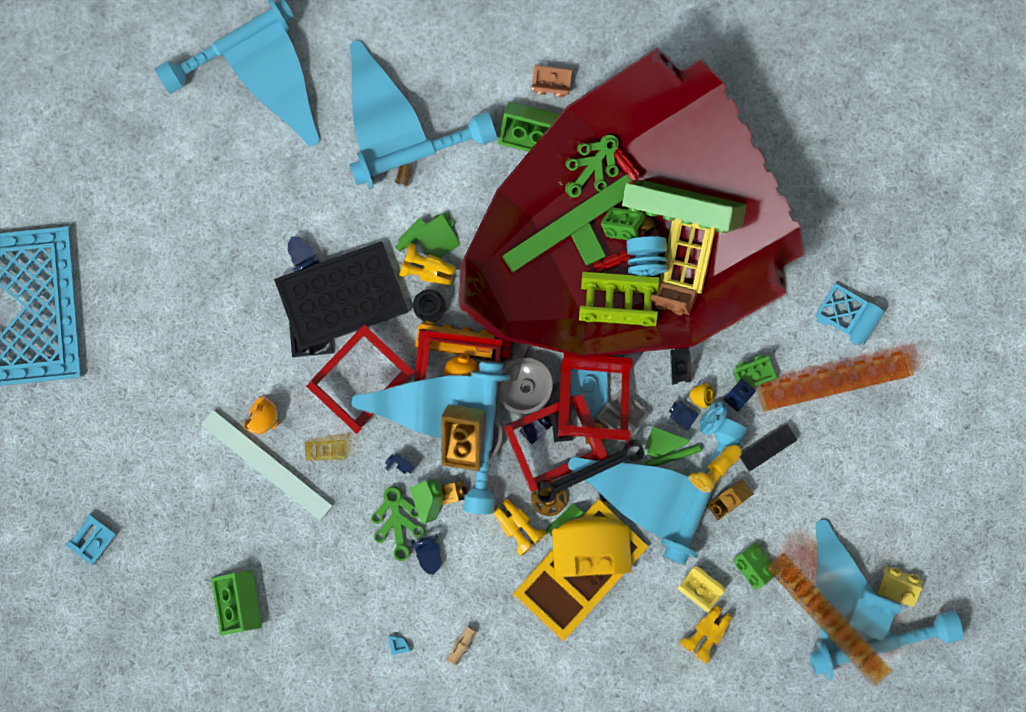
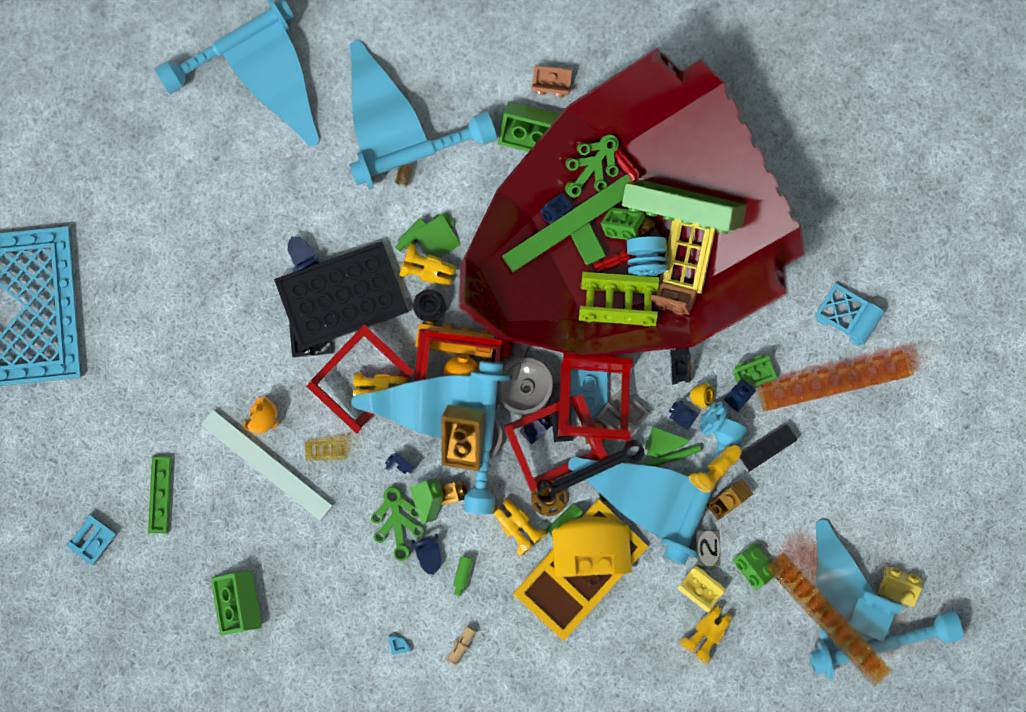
(159, 494): none -> bright green tile
(380, 381): none -> yellow piece
(462, 575): none -> bright green cylinder
(556, 208): none -> dark blue bracket
(708, 548): none -> sticker

